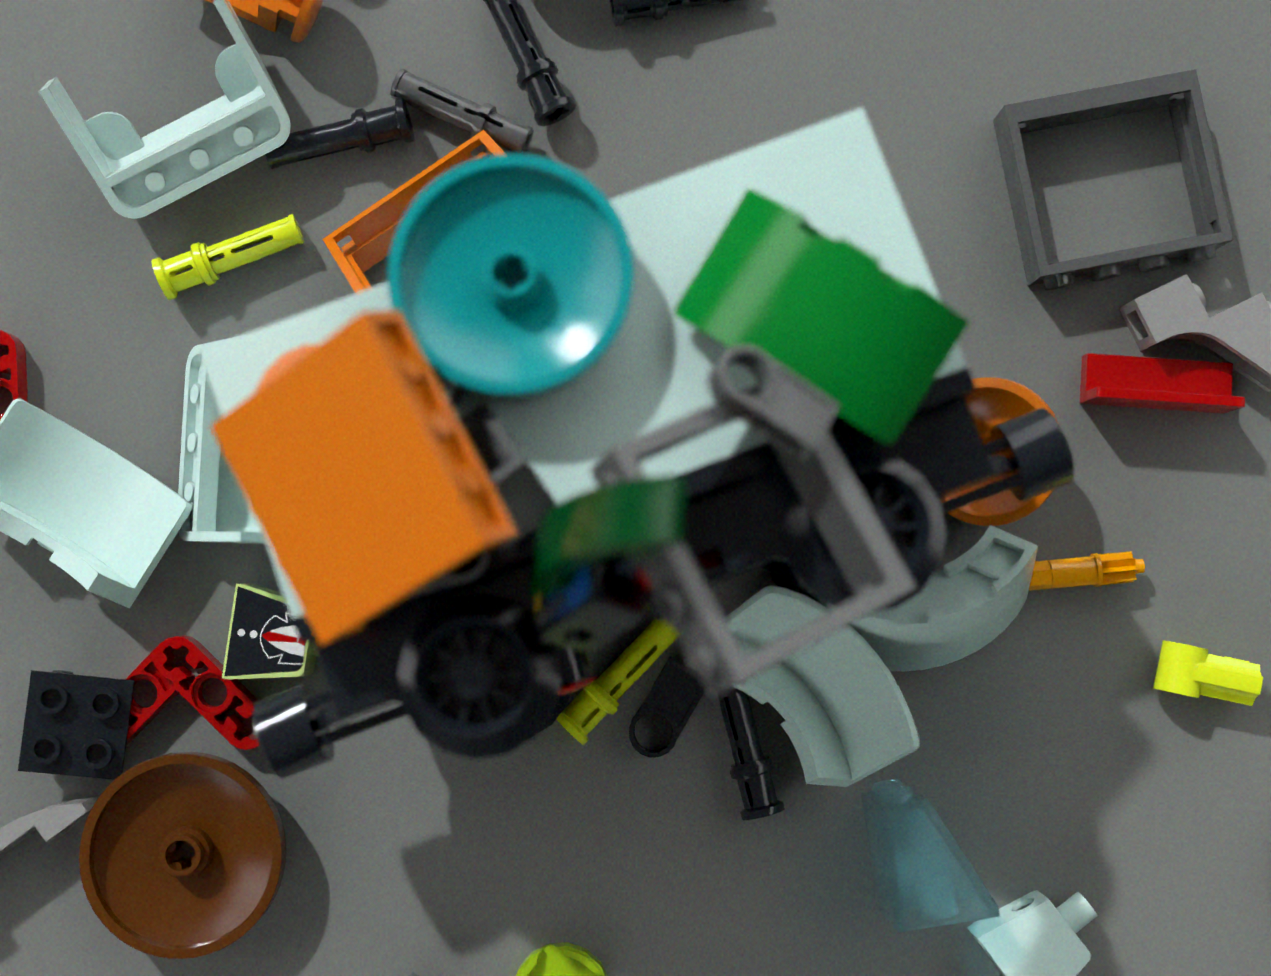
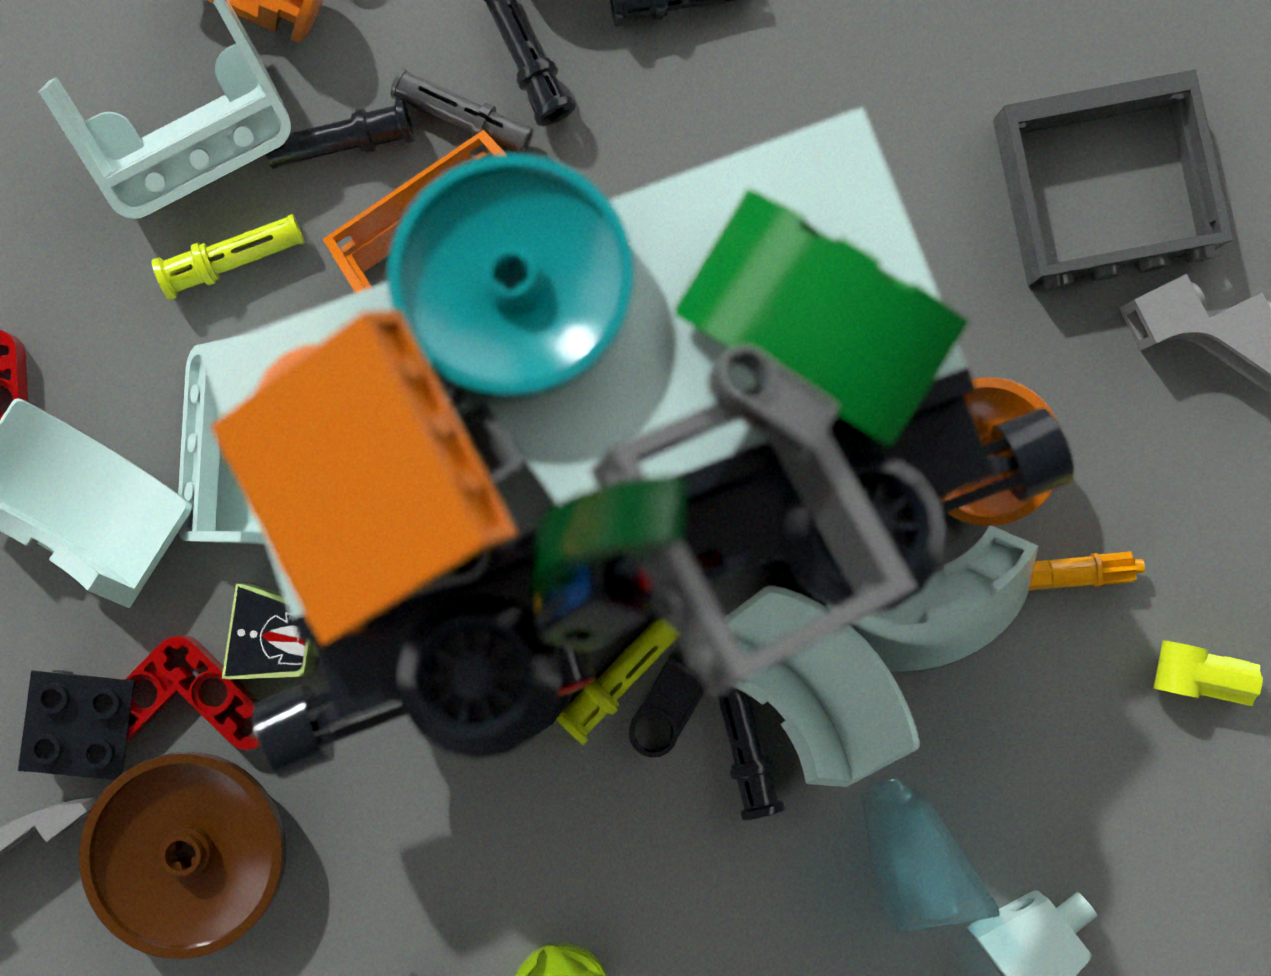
(1158, 383): red panel -> none

